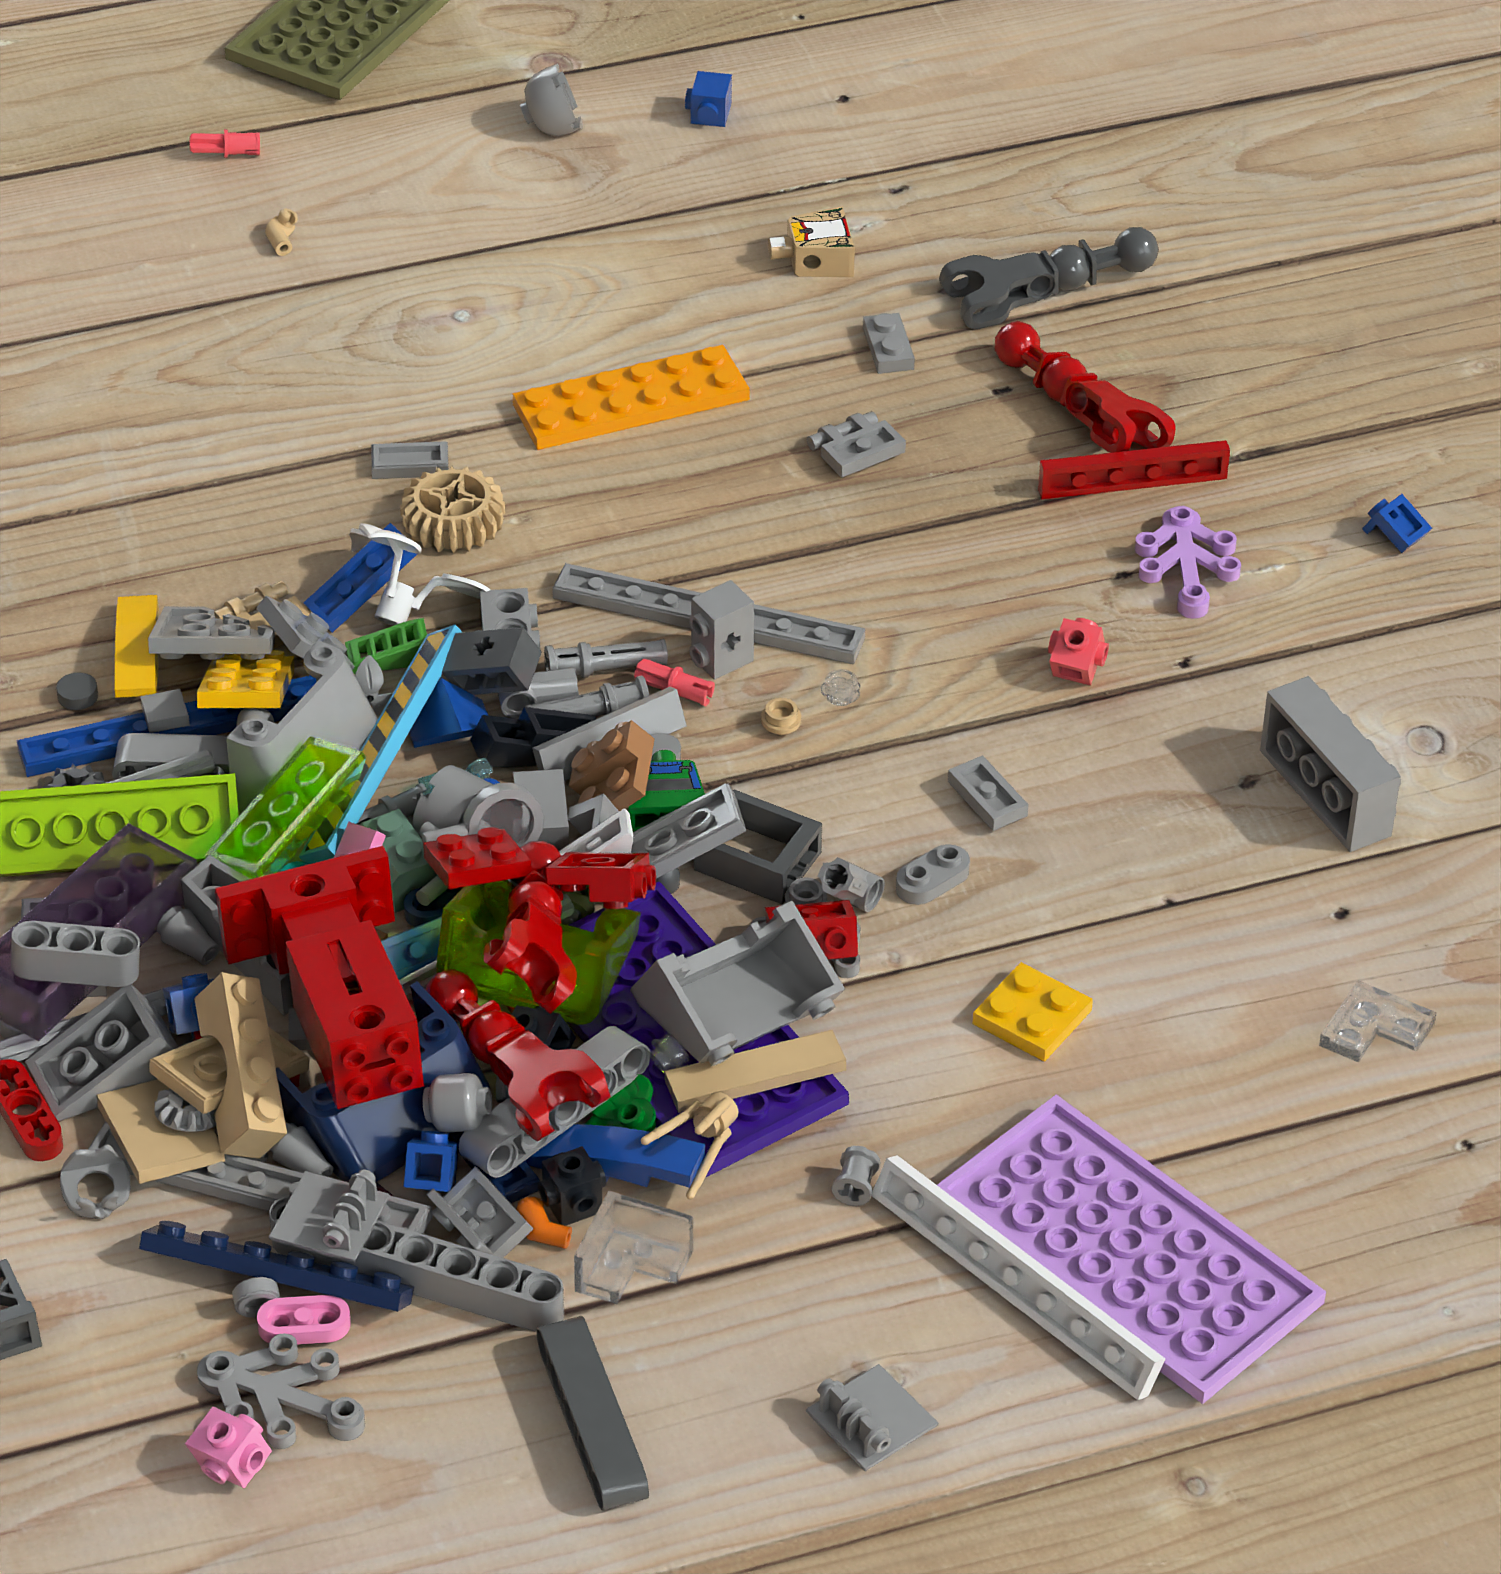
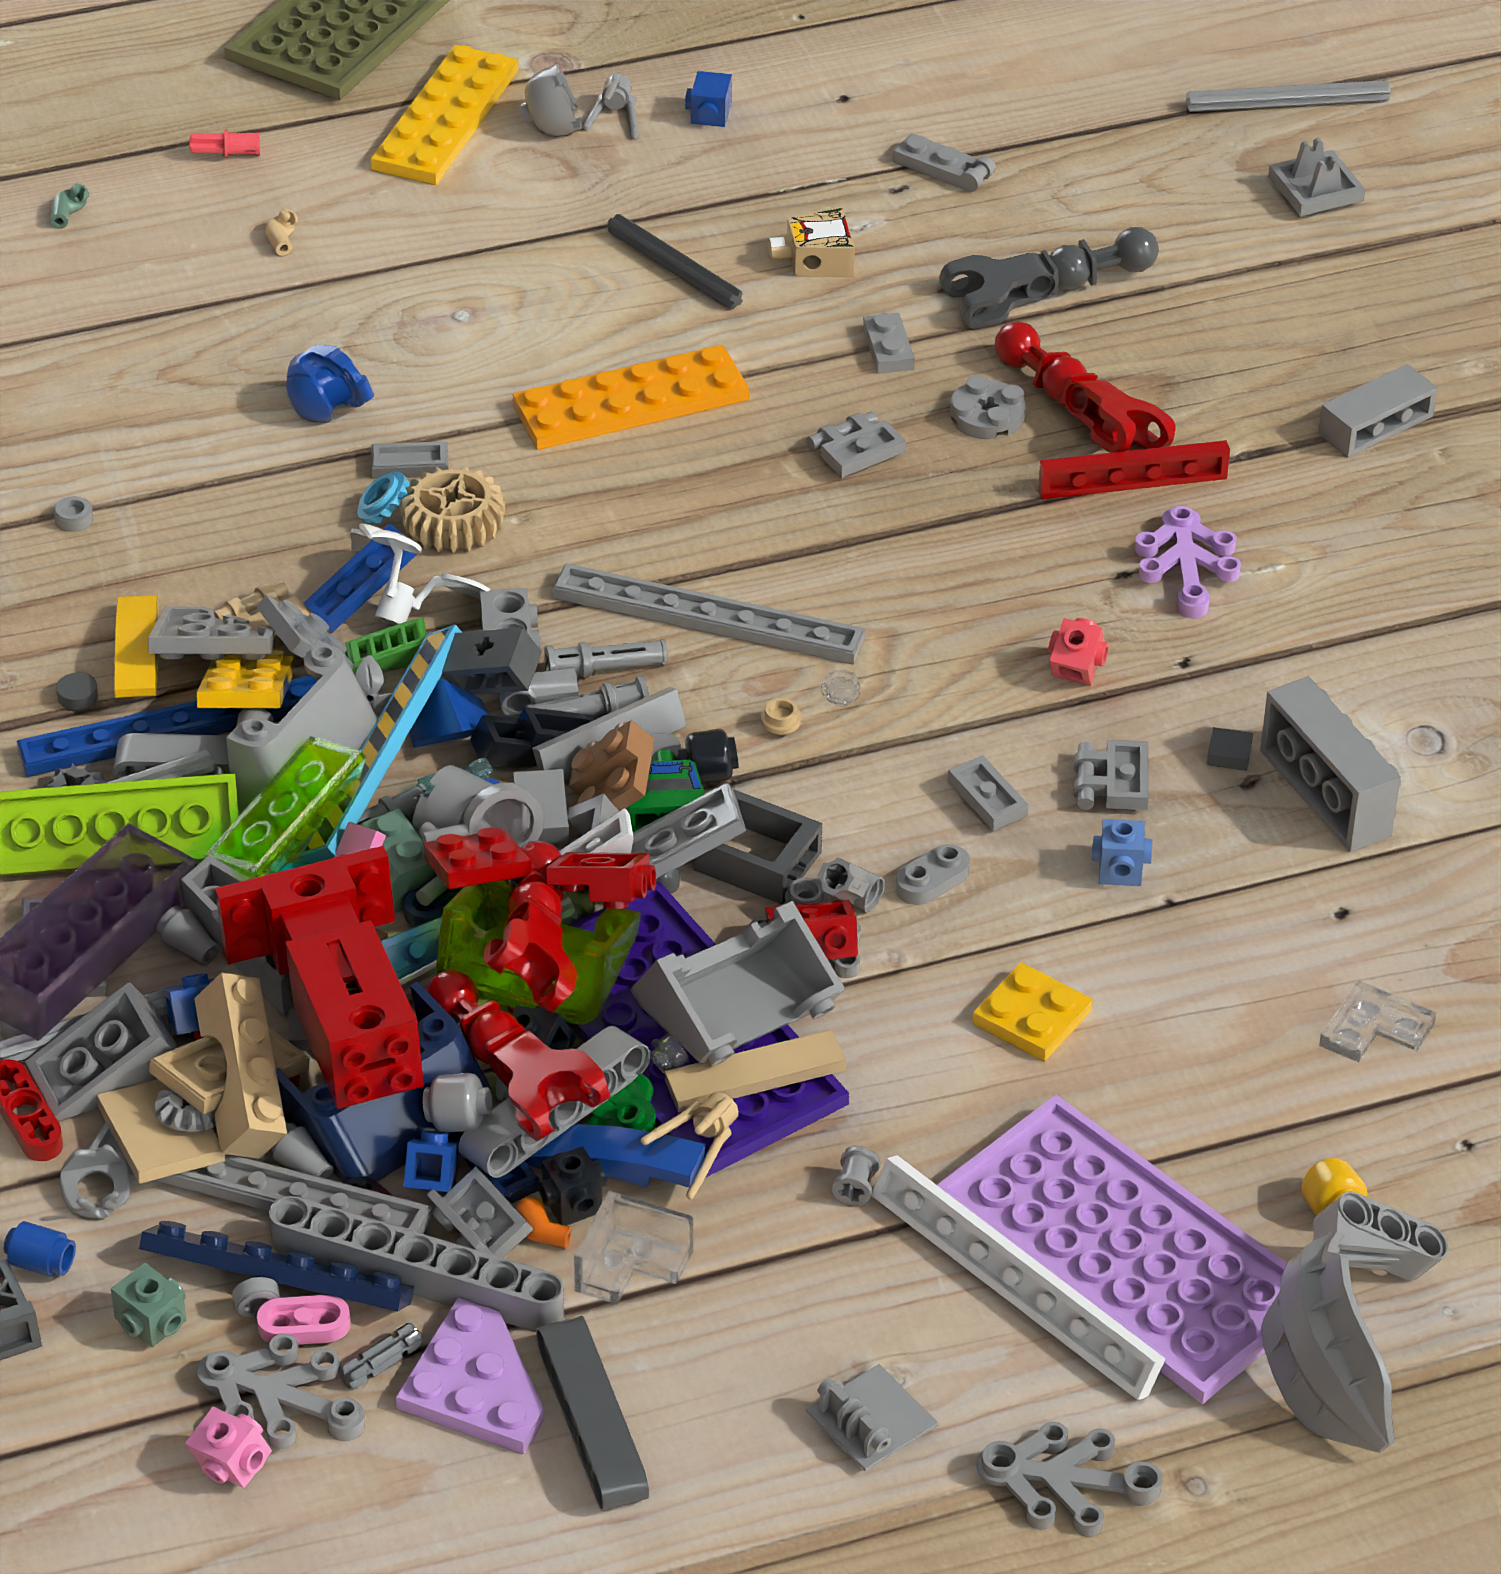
(39, 1249): none -> blue brick
(68, 203): none -> sand green arm
(73, 514): none -> light grey tile
(75, 953): light grey beam -> none
(149, 1305): none -> sand green brick
(164, 710): light grey tile -> none
(322, 380): none -> blue helmet
(331, 1214): light grey hinge -> none
(380, 1356): none -> axle
(382, 497): none -> medium azure gear
(445, 114): none -> yellow plate
(474, 1380): none -> lavender plate
(616, 96): none -> light grey plant
(675, 261): none -> dark grey axle
(687, 685): coral axle -> none
(713, 754): none -> black head
(722, 629): light grey brick -> none
(943, 162): none -> light grey plate
(1004, 403): none -> light grey plate
(1063, 1473): none -> light grey plant
(1121, 852): none -> medium blue brick
(1125, 777): none -> light grey plate
(1229, 749): none -> dark grey tile
(1288, 96): none -> light grey axle
(1315, 1328): none -> light grey piece
(1316, 180): none -> light grey plate
(1328, 1181): none -> yellow head
(1377, 410): none -> light grey brick
(1398, 522): blue bracket -> none

